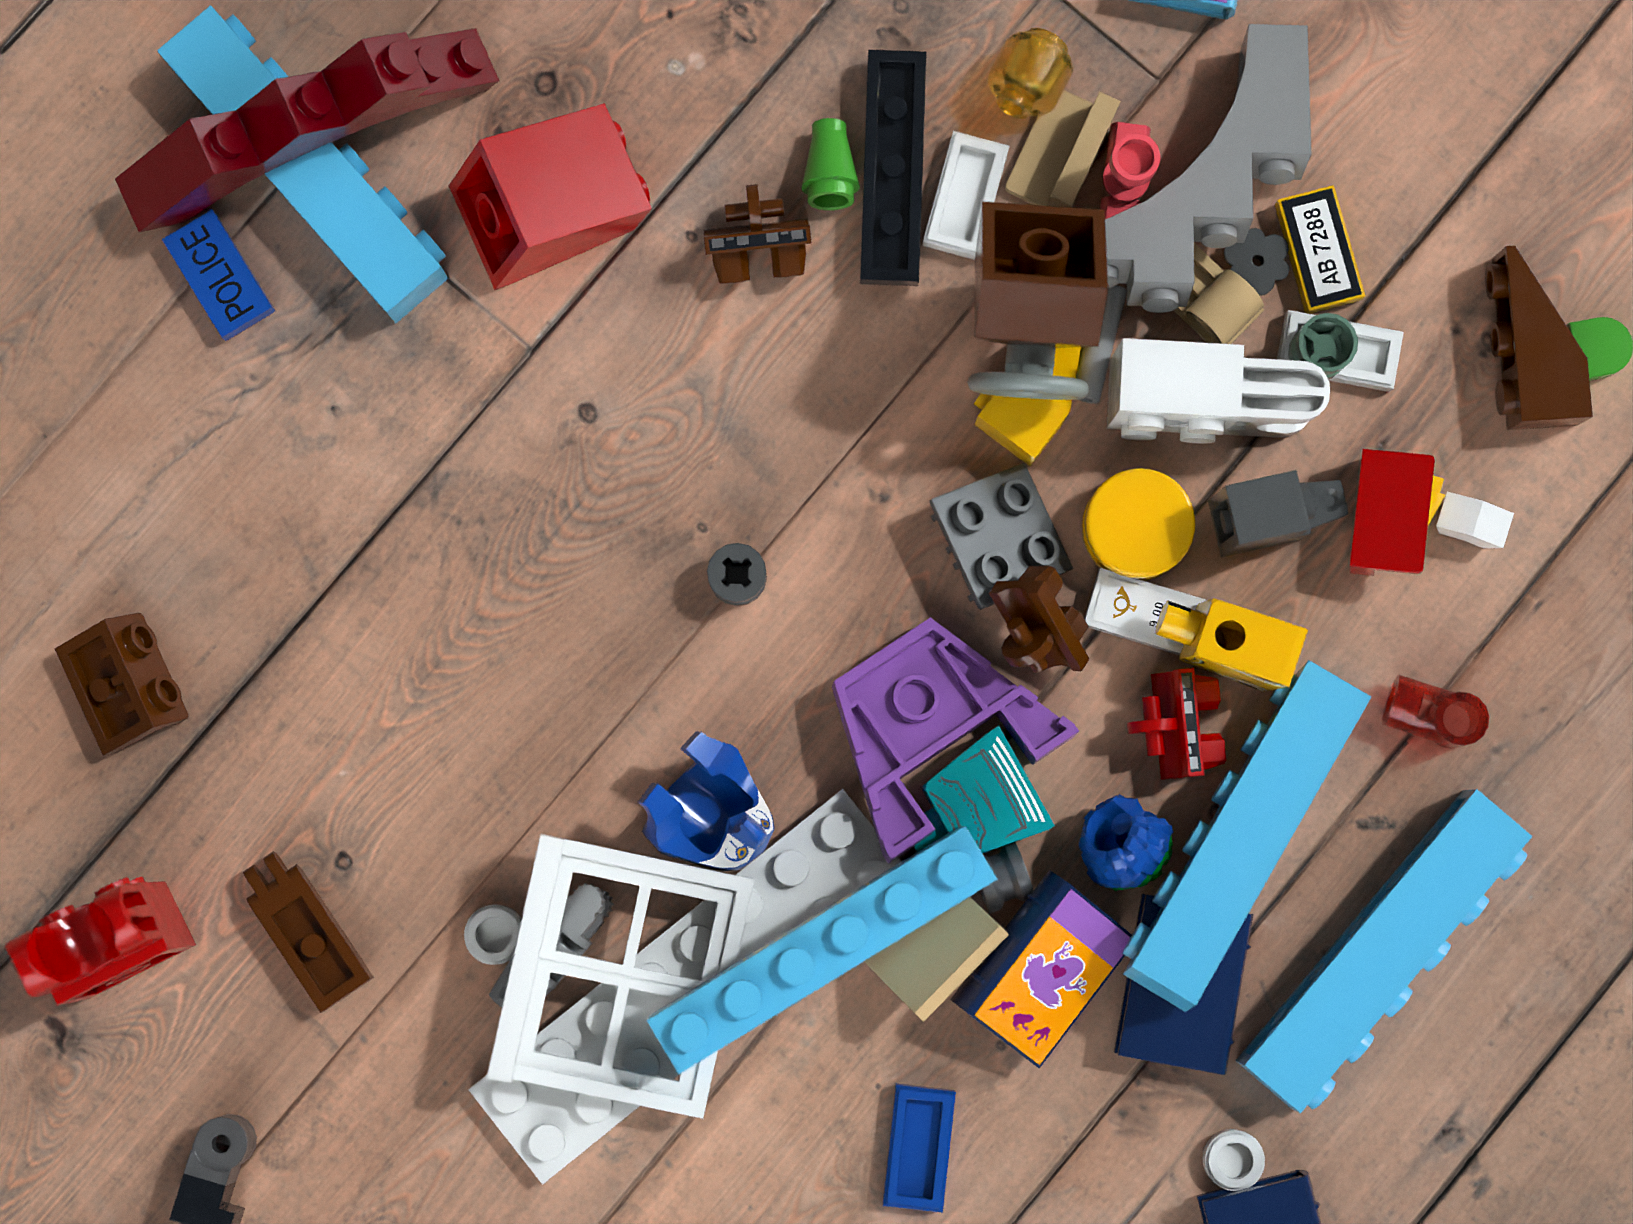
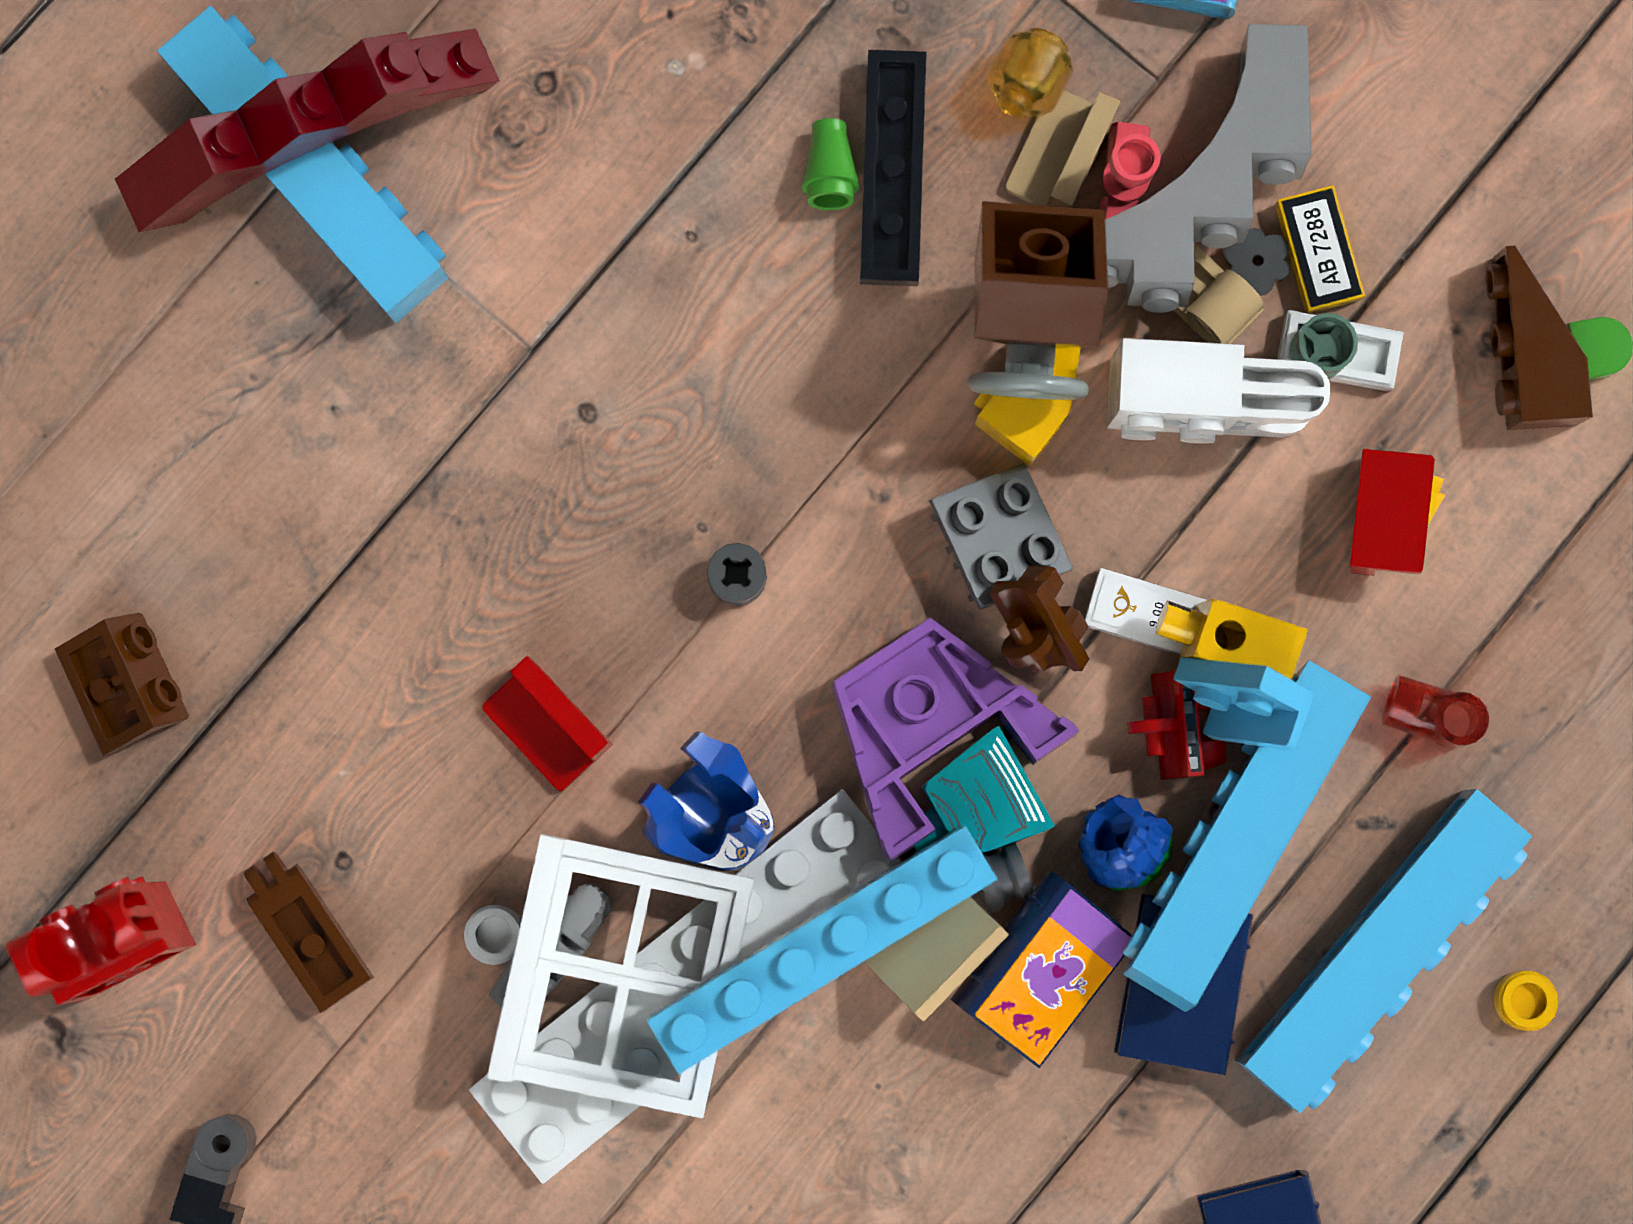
(218, 275): blue tile -> none
(545, 725): none -> red panel
(548, 193): slope -> none
(783, 238): reddish brown hips -> none
(919, 1147): blue tile -> none
(967, 179): white tile -> none
(1095, 360): light grey piece -> none
(1138, 524): yellow head -> none
(1233, 1159): white tile -> none
(1247, 702): none -> medium azure bracket
(1273, 511): dark grey hinge -> none
(1474, 521): white piece -> none
(1525, 1000): none -> yellow tile

